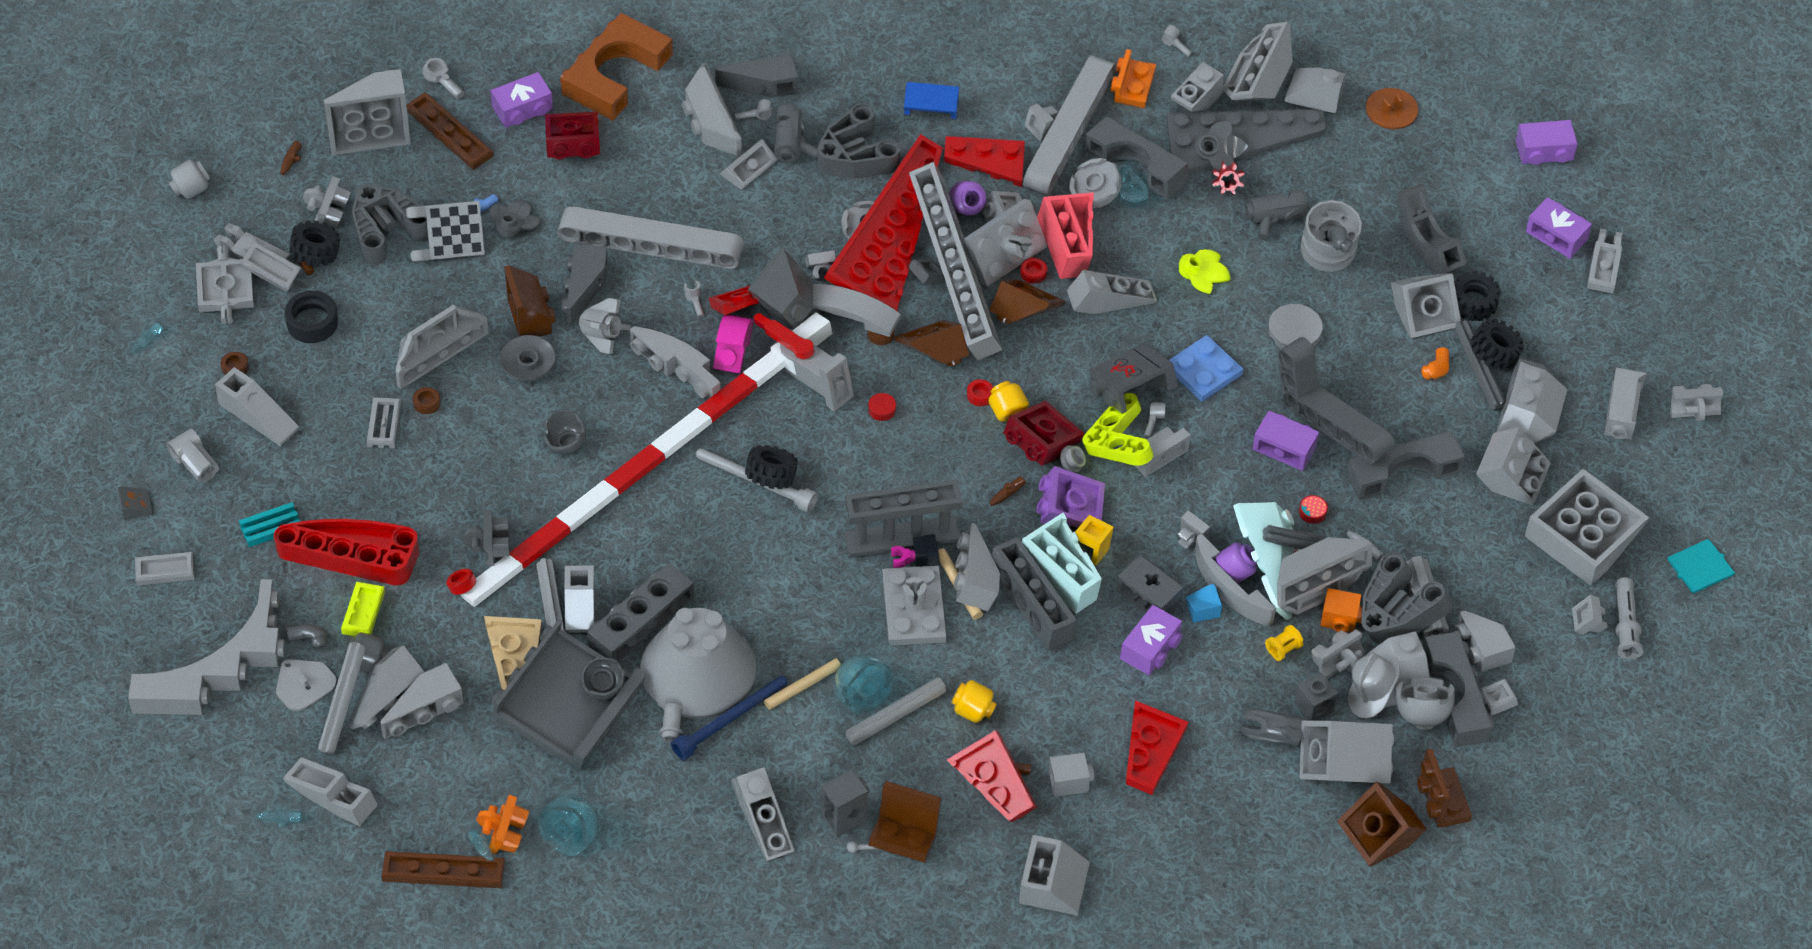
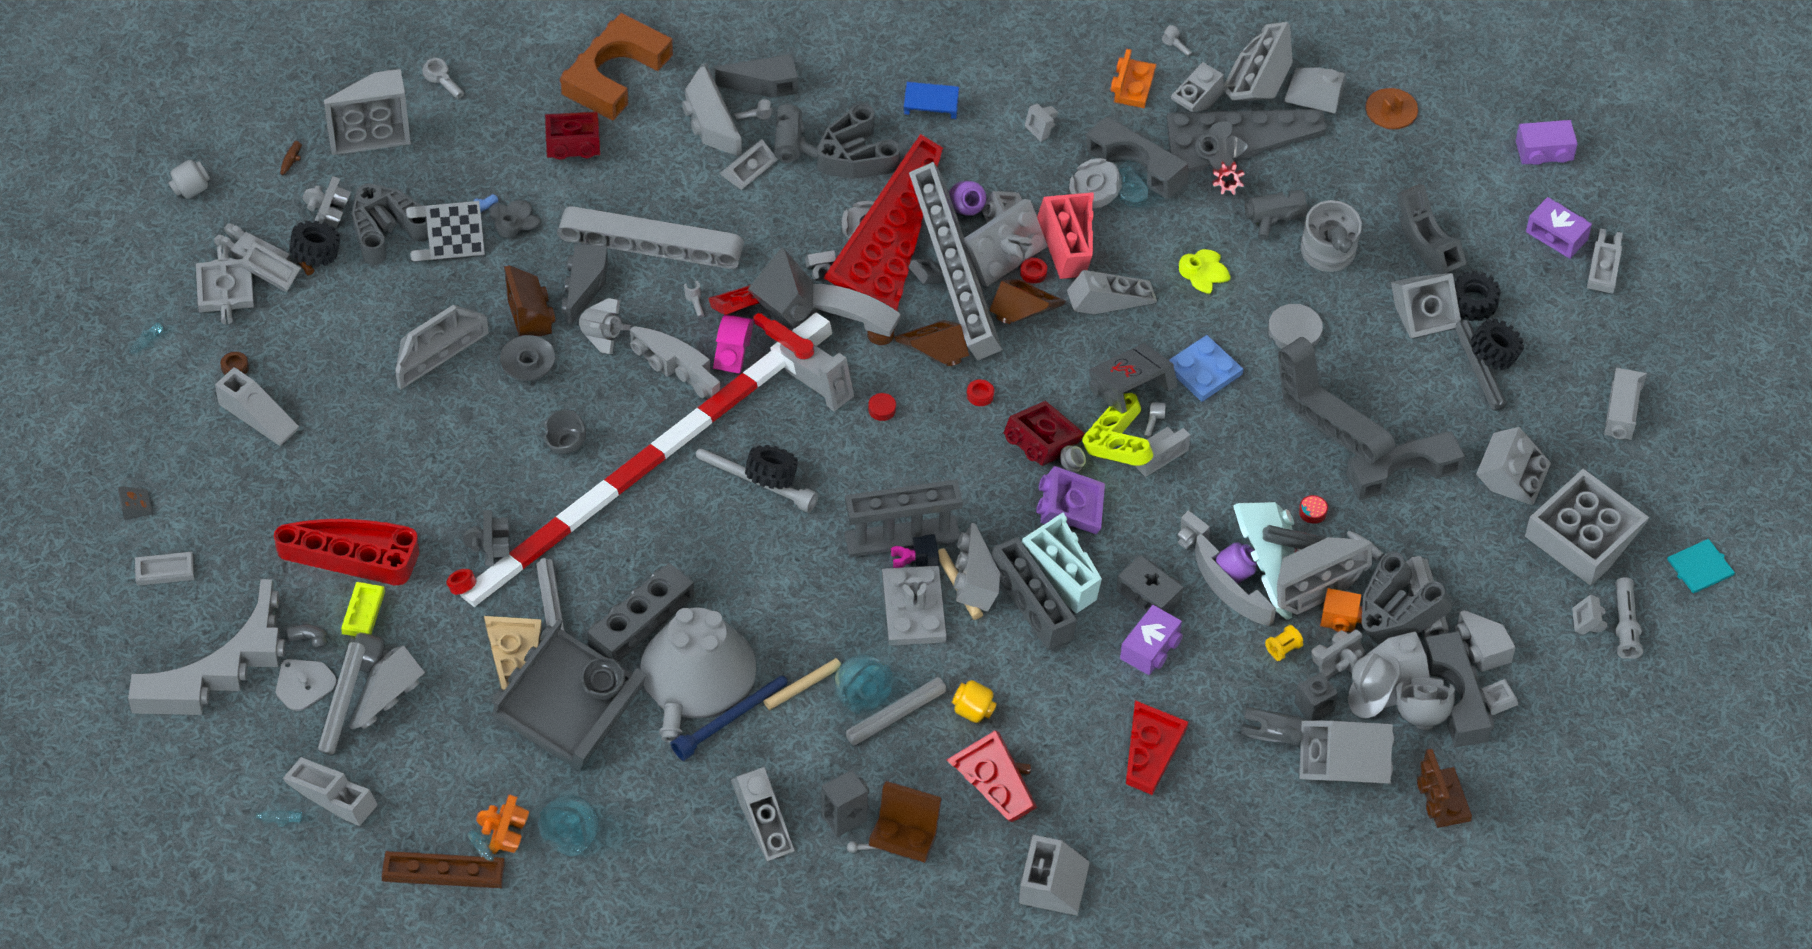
(190, 452): light grey piece -> none
(269, 521): teal tile -> none
(316, 332): black tyre -> none
(381, 441): light grey tile -> none
(426, 400): reddish brown tile -> none
(427, 697): light grey slope -> none
(449, 131): reddish brown tile -> none
(521, 100): medium lavender brick -> none
(579, 598): slope -> none
(991, 156): red wing -> none
(1007, 400): yellow head -> none
(1008, 490): reddish brown helmet -> none
(1069, 125): light grey beam -> none
(1070, 774): light grey brick -> none
(1095, 535): yellow panel -> none
(1204, 604): dark azure slope -> none
(1285, 440): medium lavender brick -> none
(1380, 824): reddish brown slope -> none
(1437, 367): orange arm -> none
(1533, 401): light grey wedge -> none
(1696, 402): light grey hips -> none

